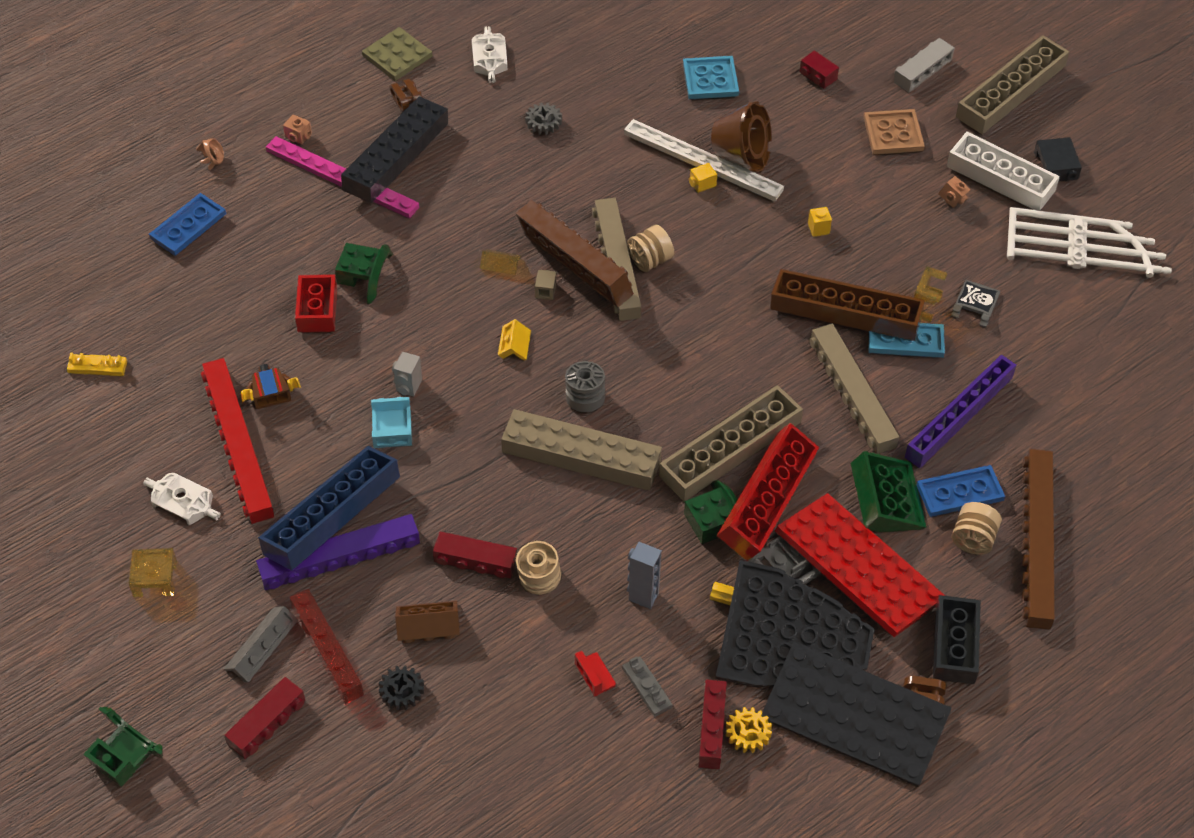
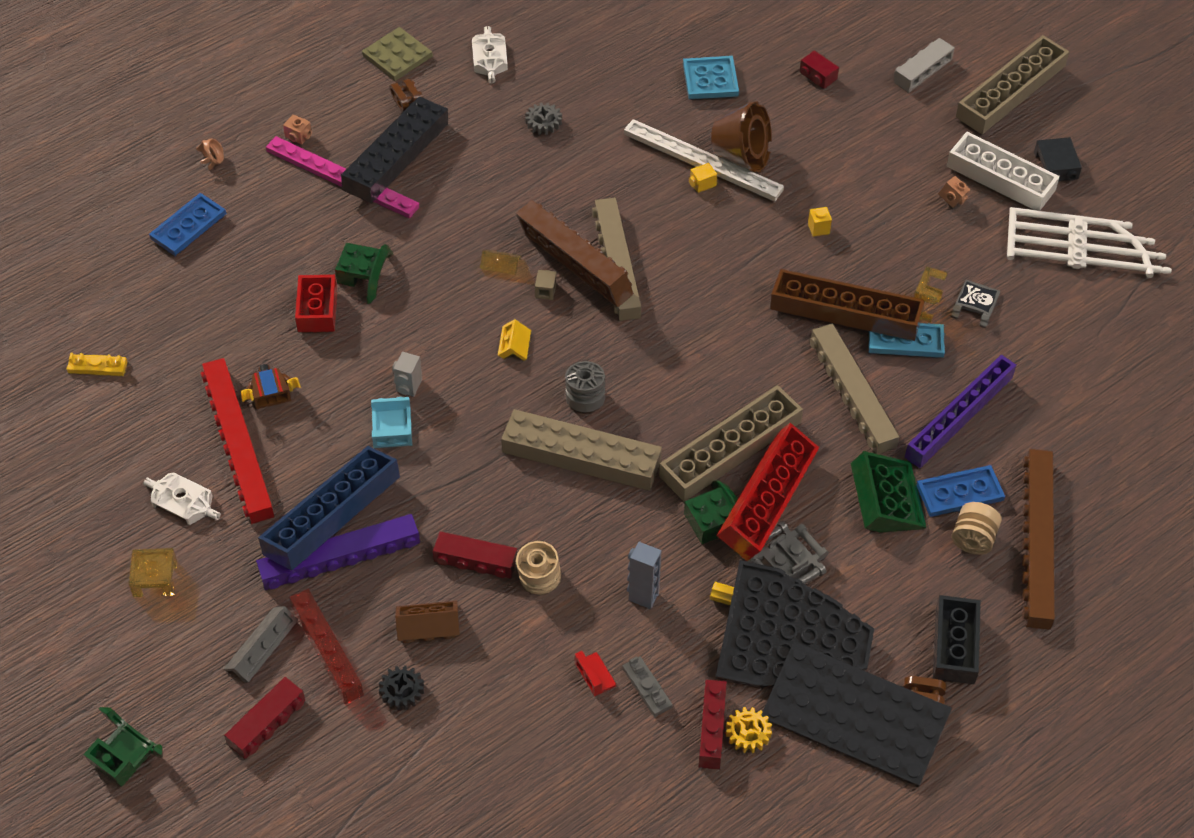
(650, 248): tan wheel -> none
(860, 564): red plate -> none
(893, 131): medium nougat plate -> none

